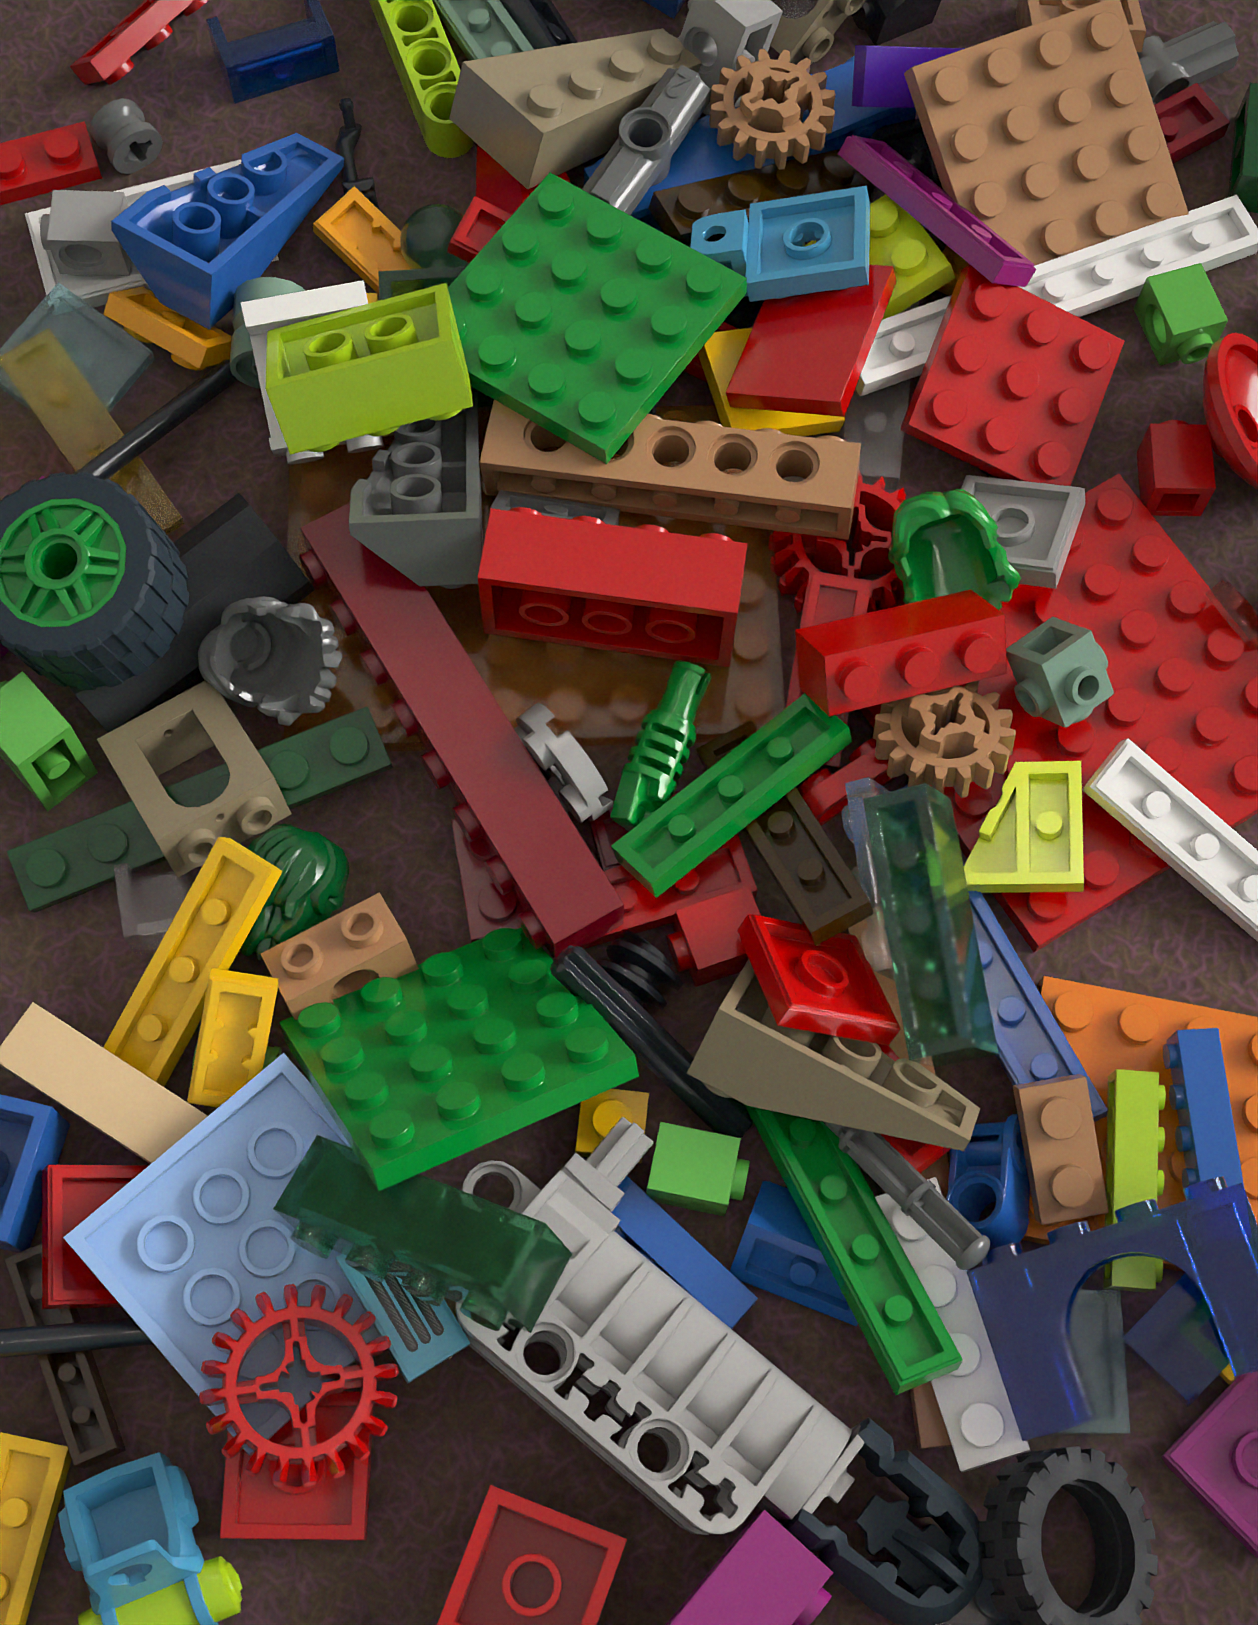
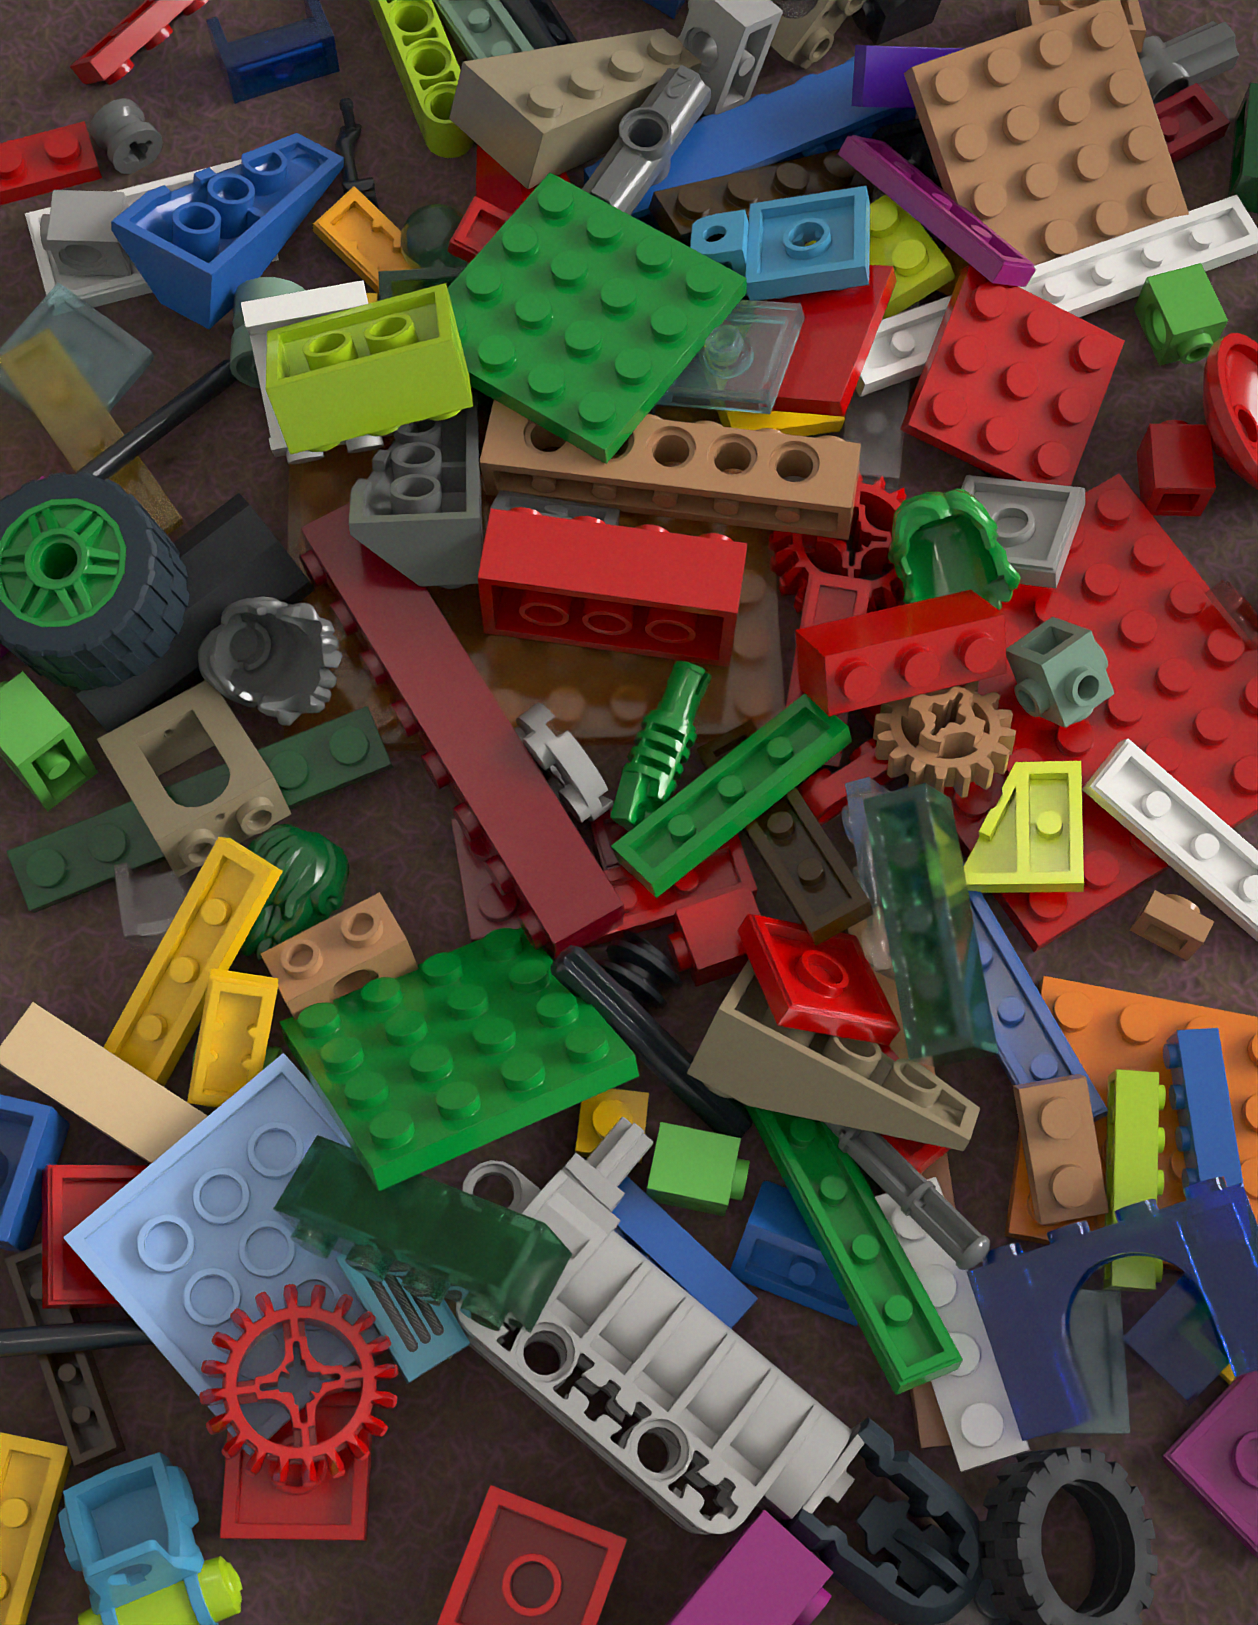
(155, 323): light orange plate -> none
(741, 360): none -> clear light blue plate
(772, 109): medium nougat gear -> none
(988, 1172): blue piece -> none
(1172, 924): none -> medium nougat plate

